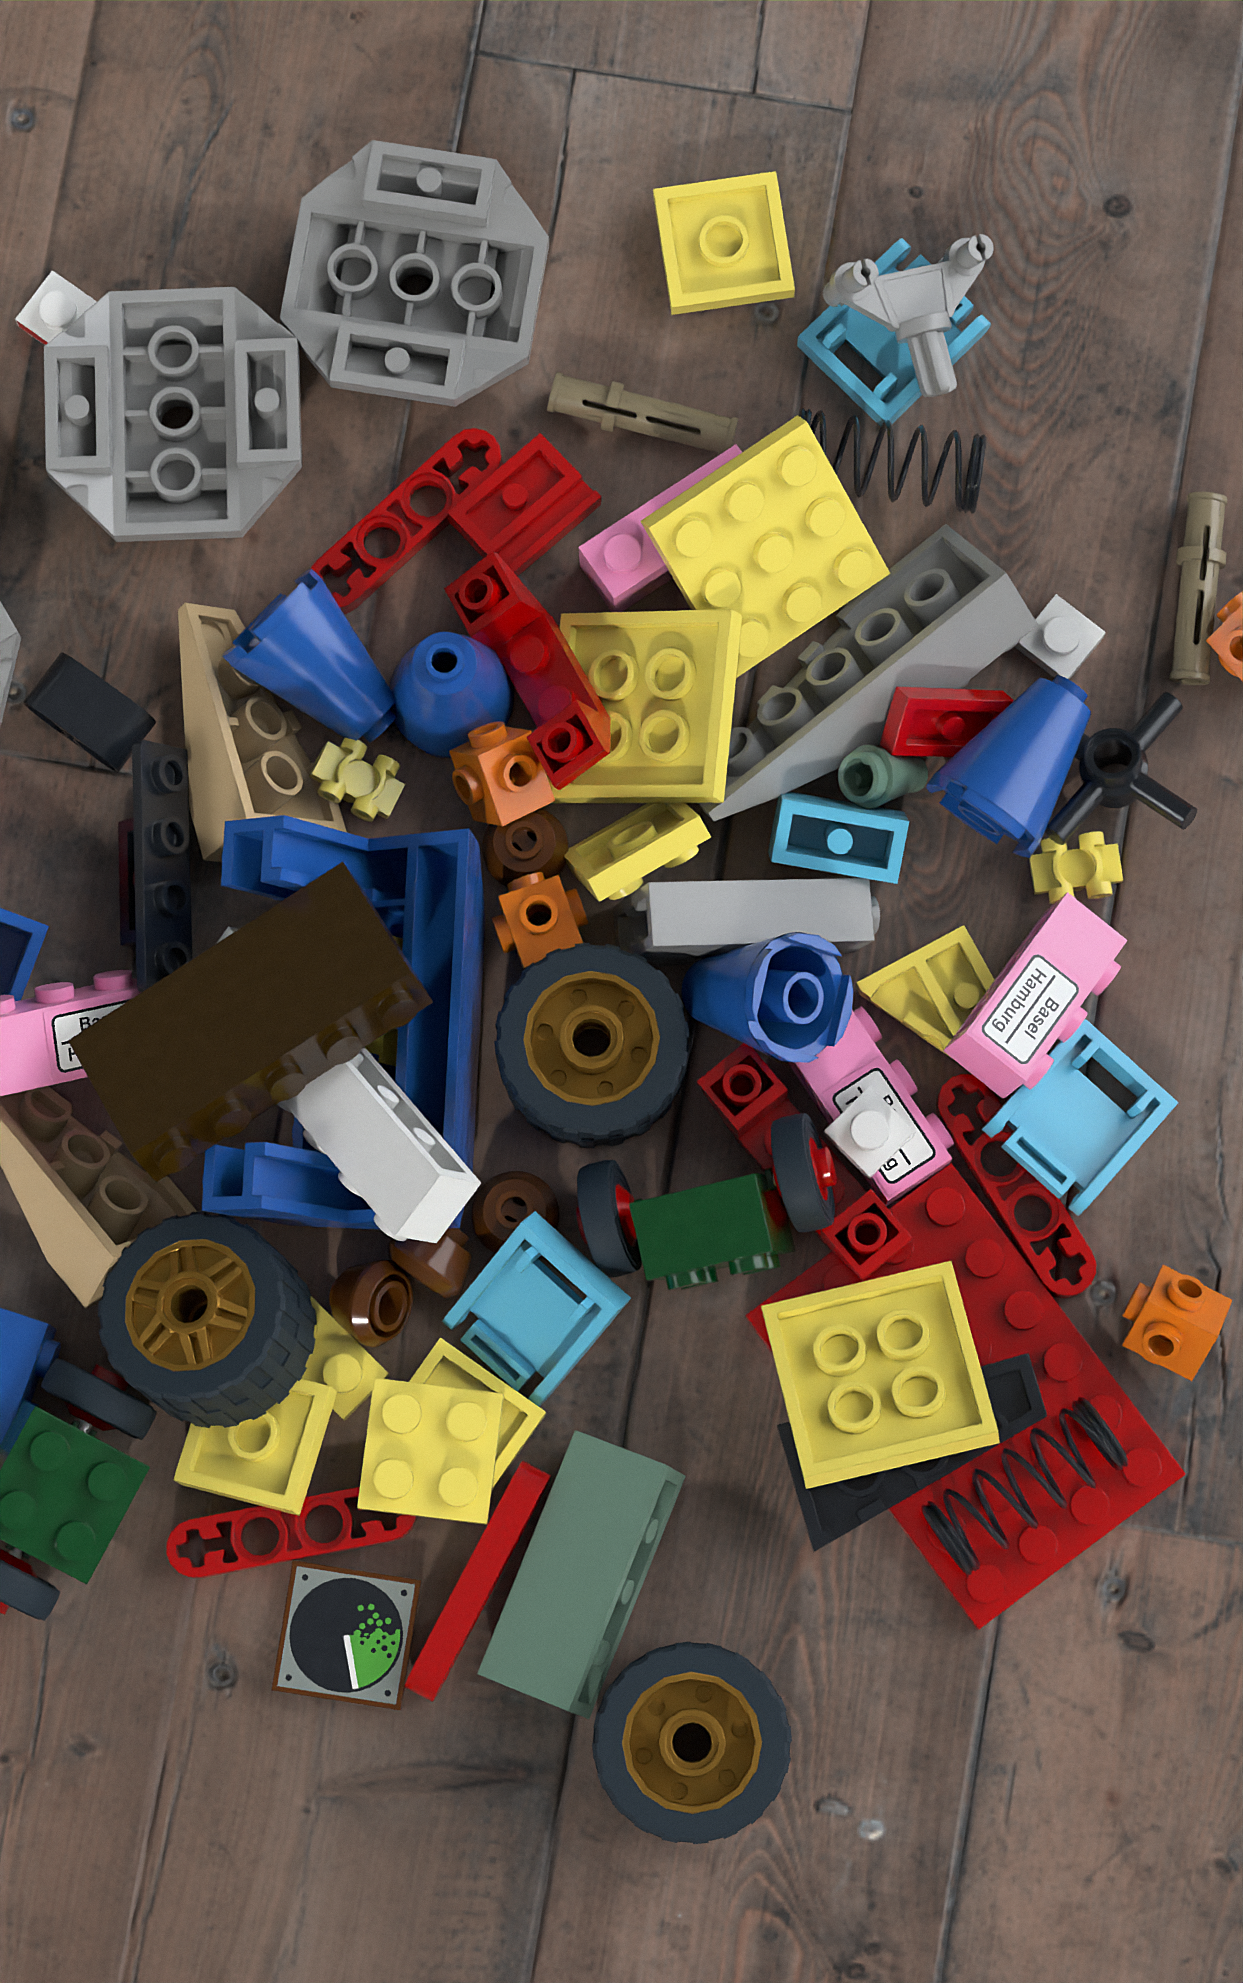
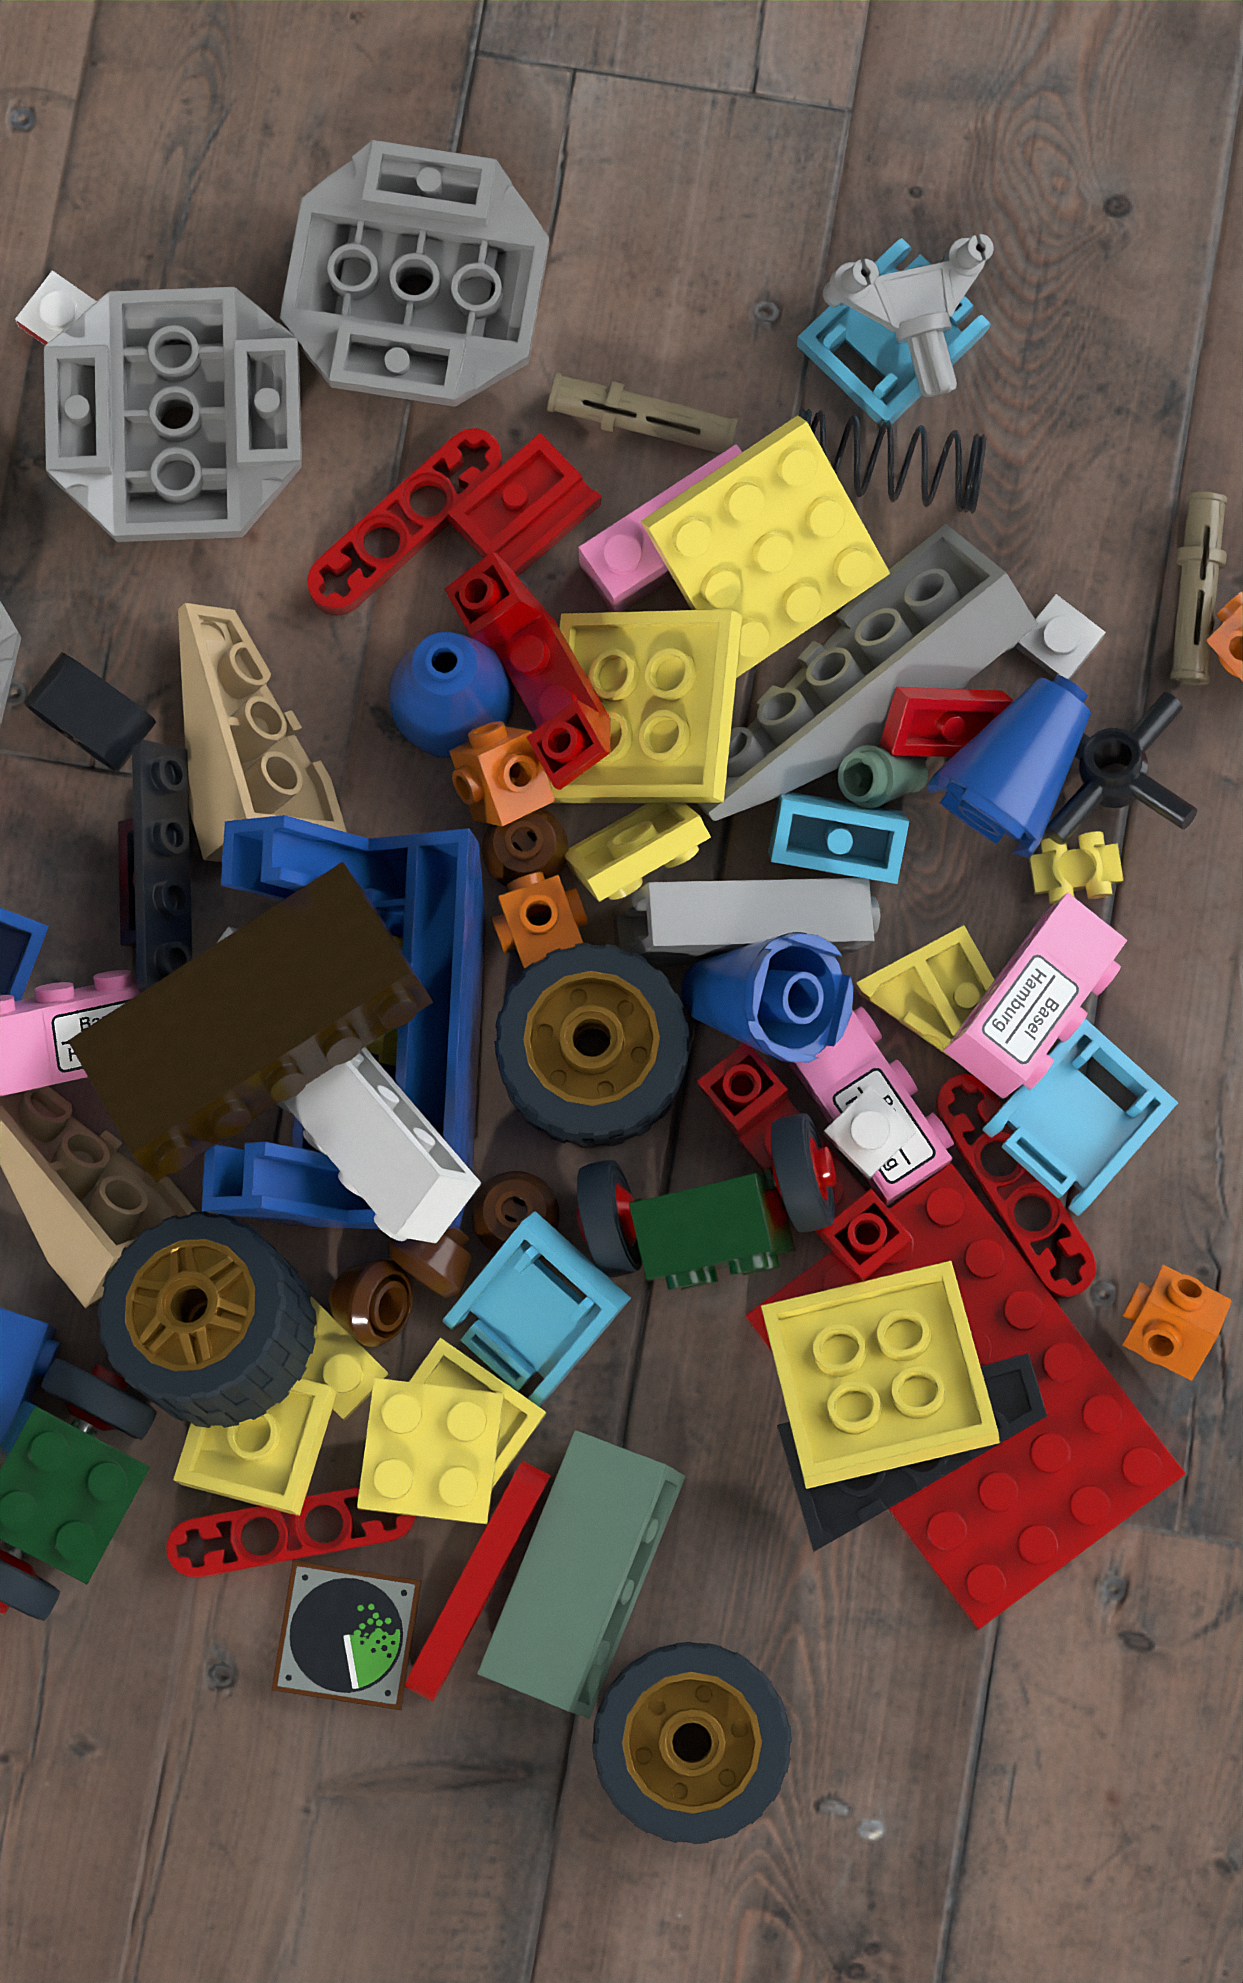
(315, 661): blue cone -> none
(350, 778): light yellow piece -> none
(723, 243): light yellow plate -> none
(955, 1539): black piece -> none

